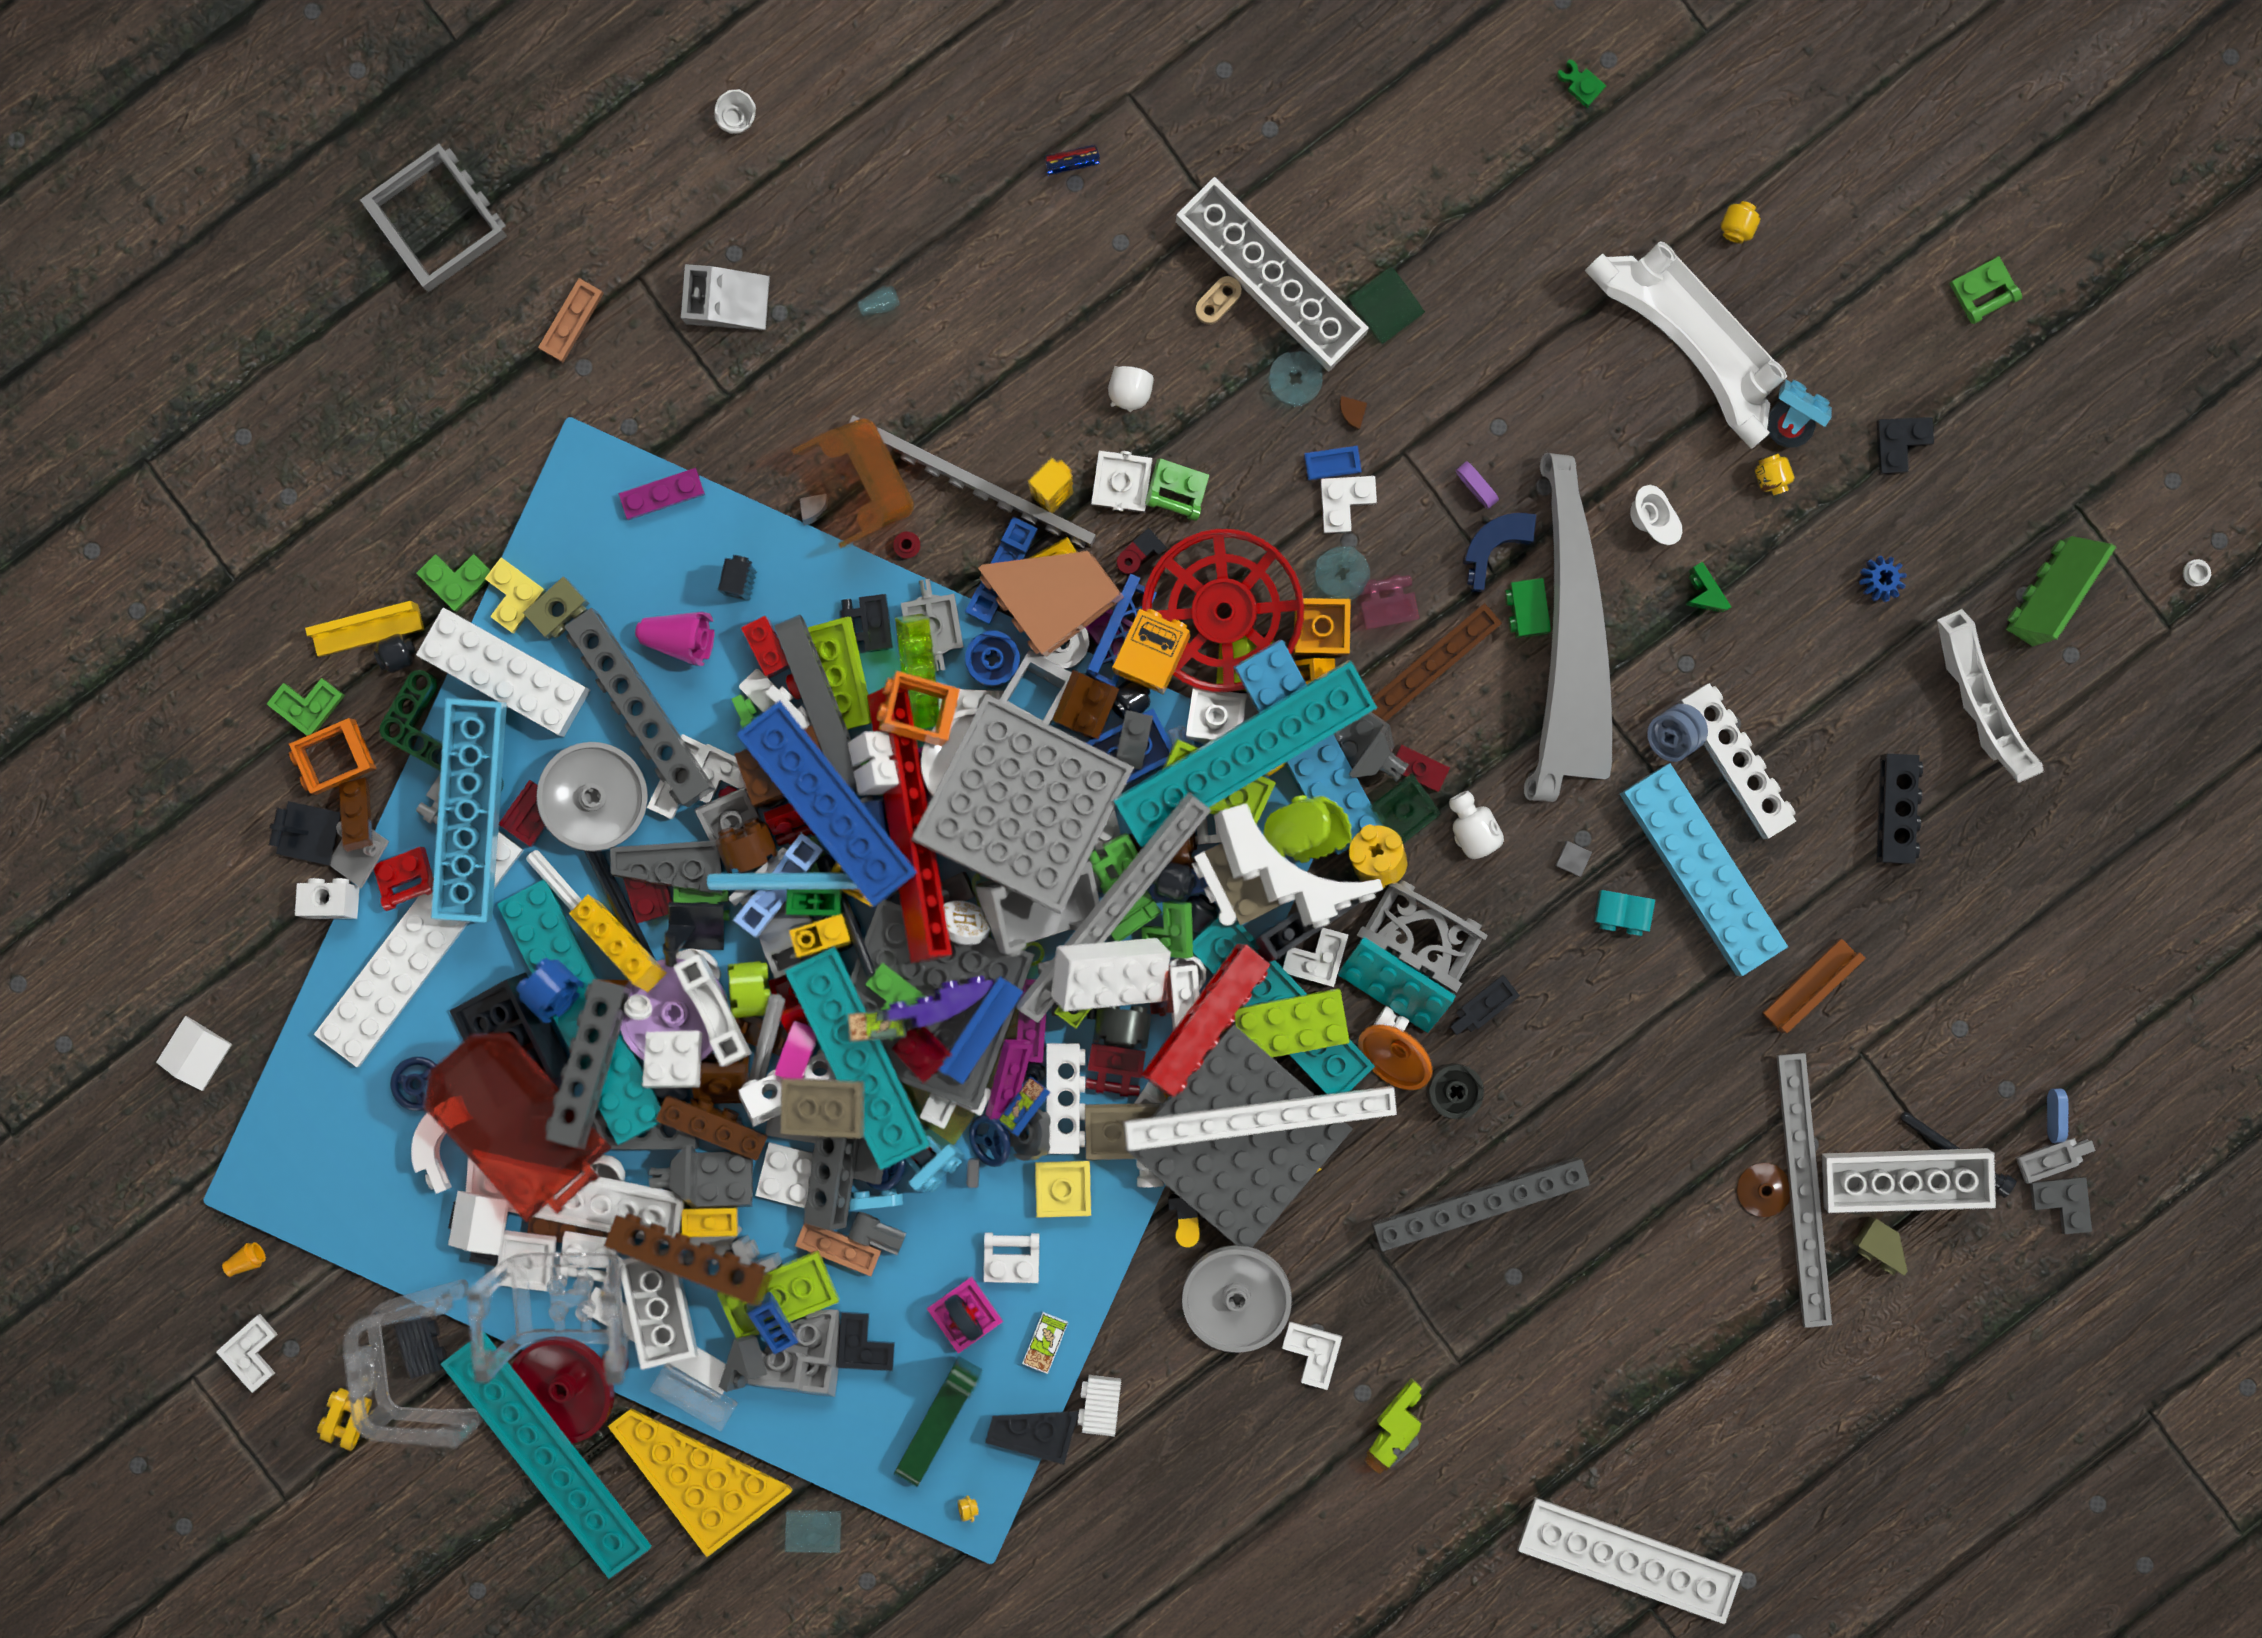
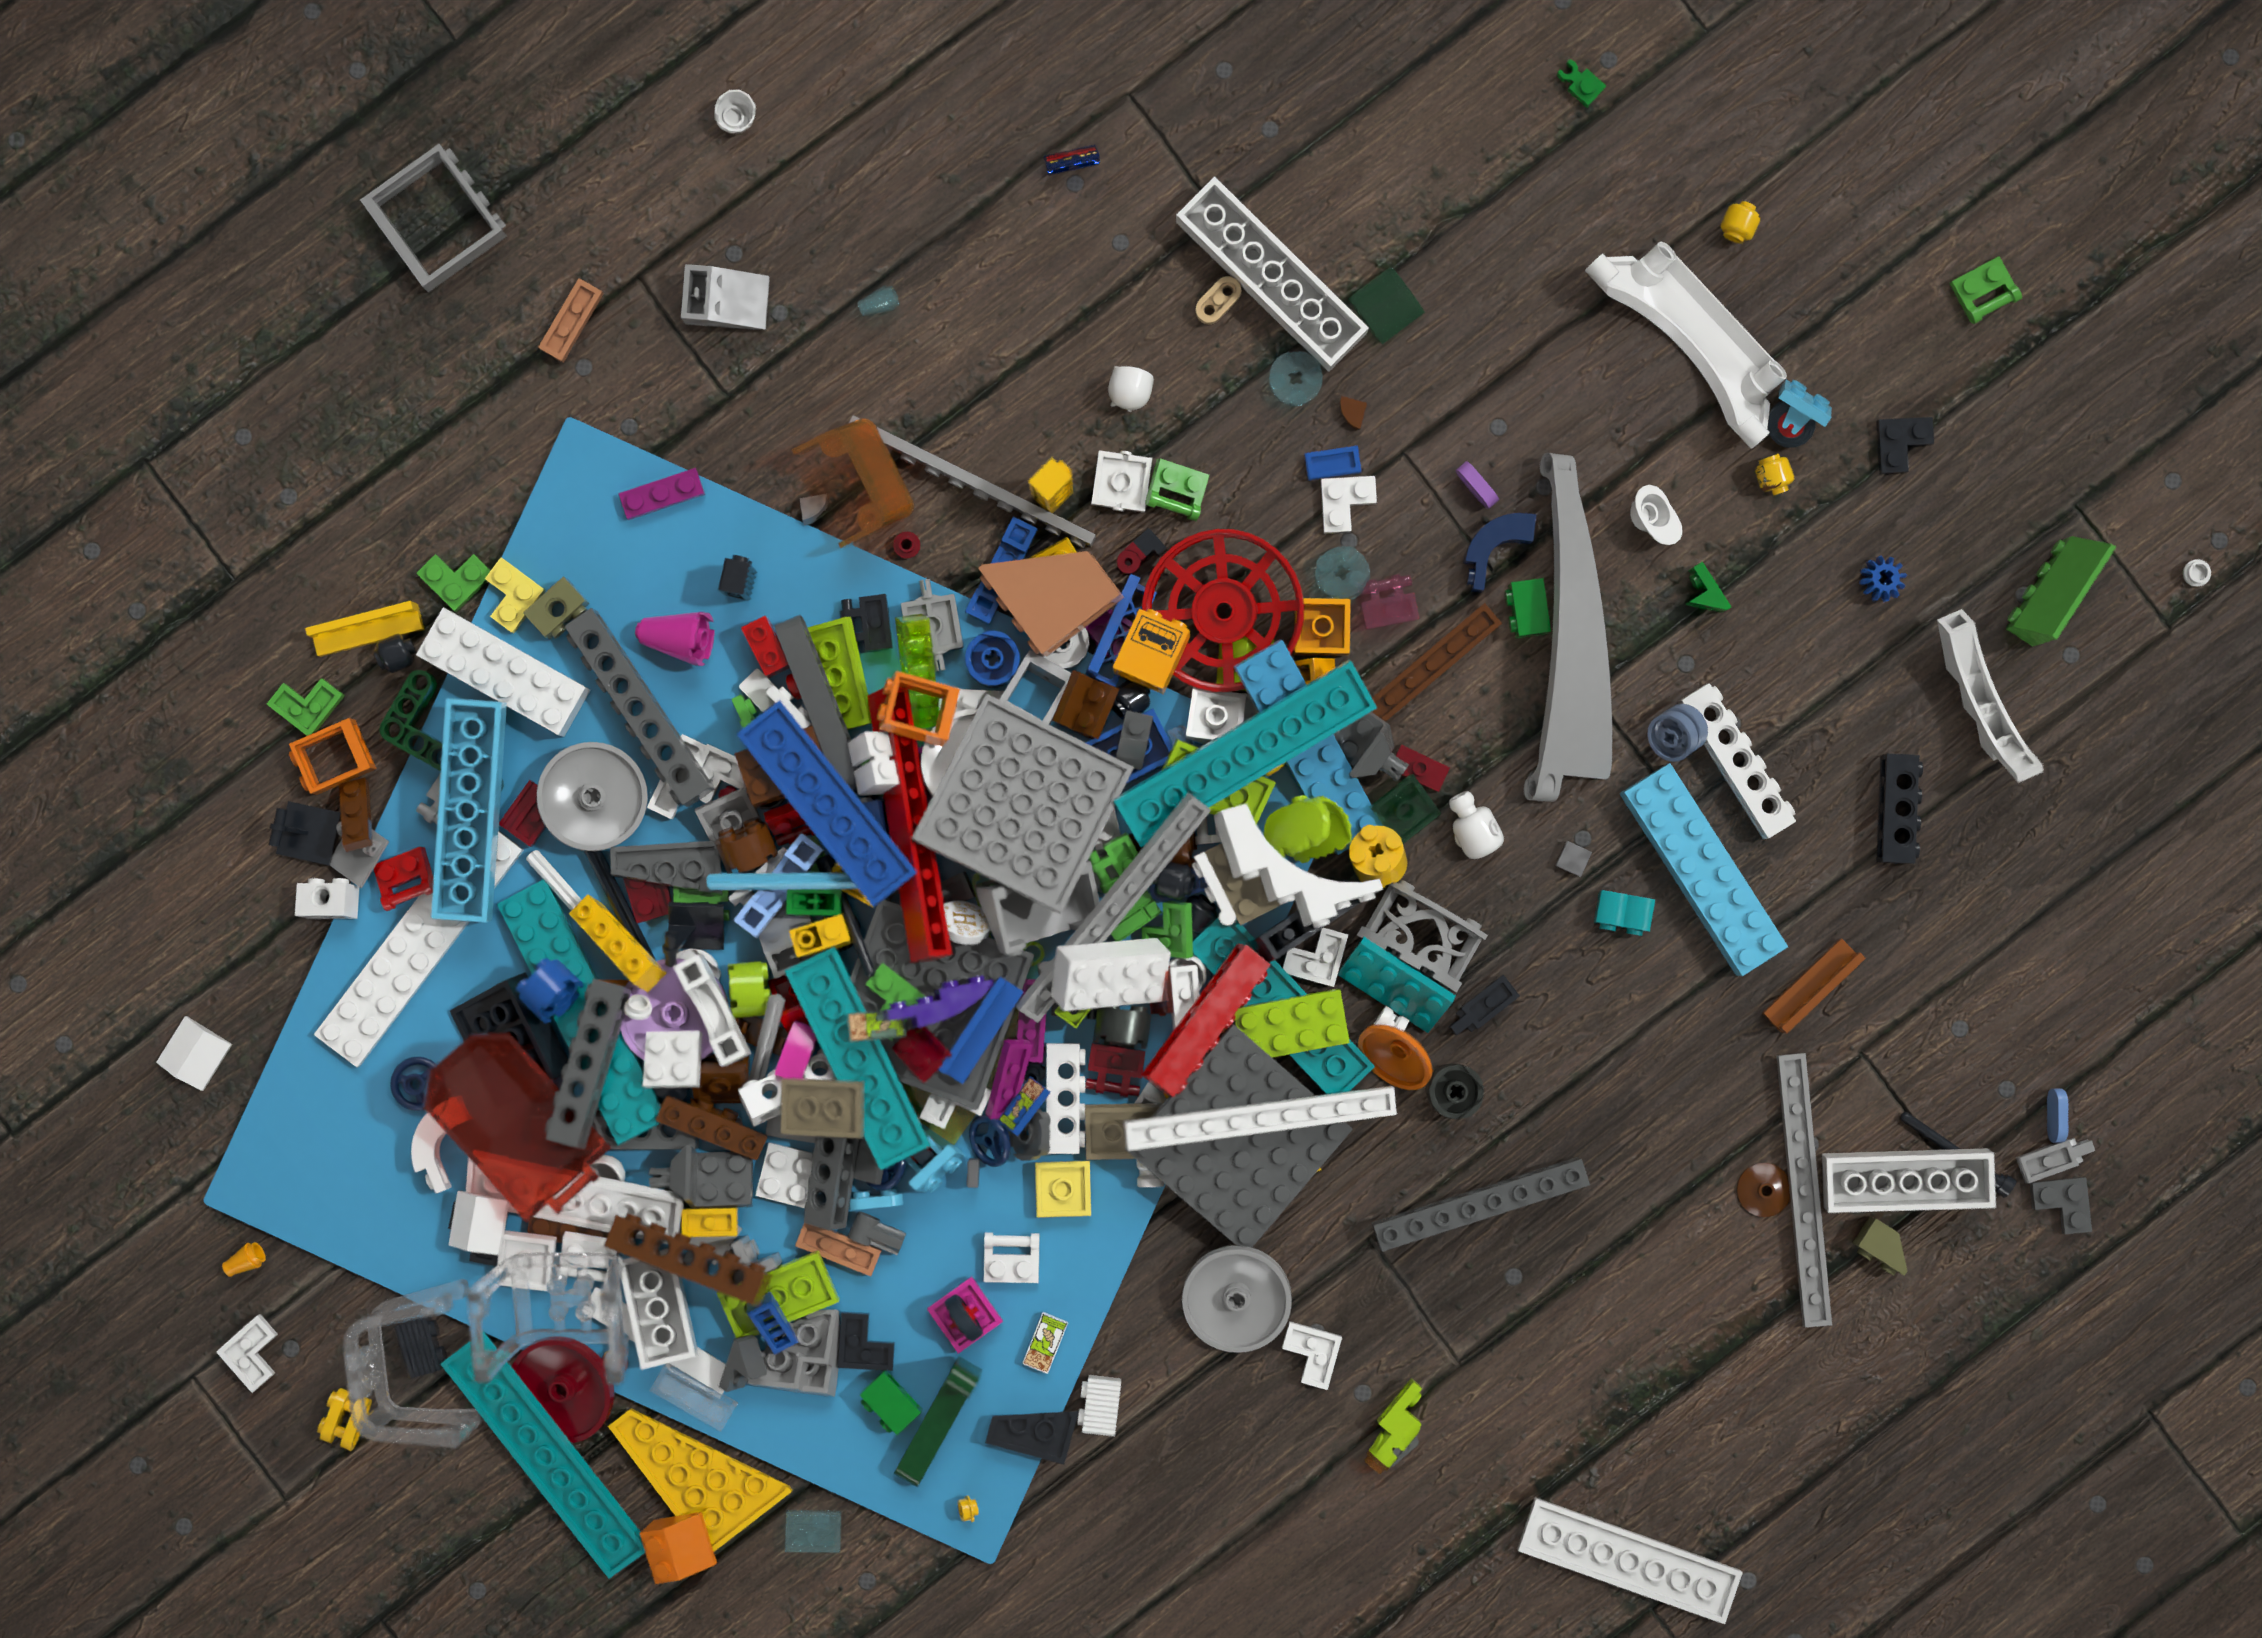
(677, 1547): none -> orange slope
(890, 1403): none -> green brick
(1188, 1228): leg -> none

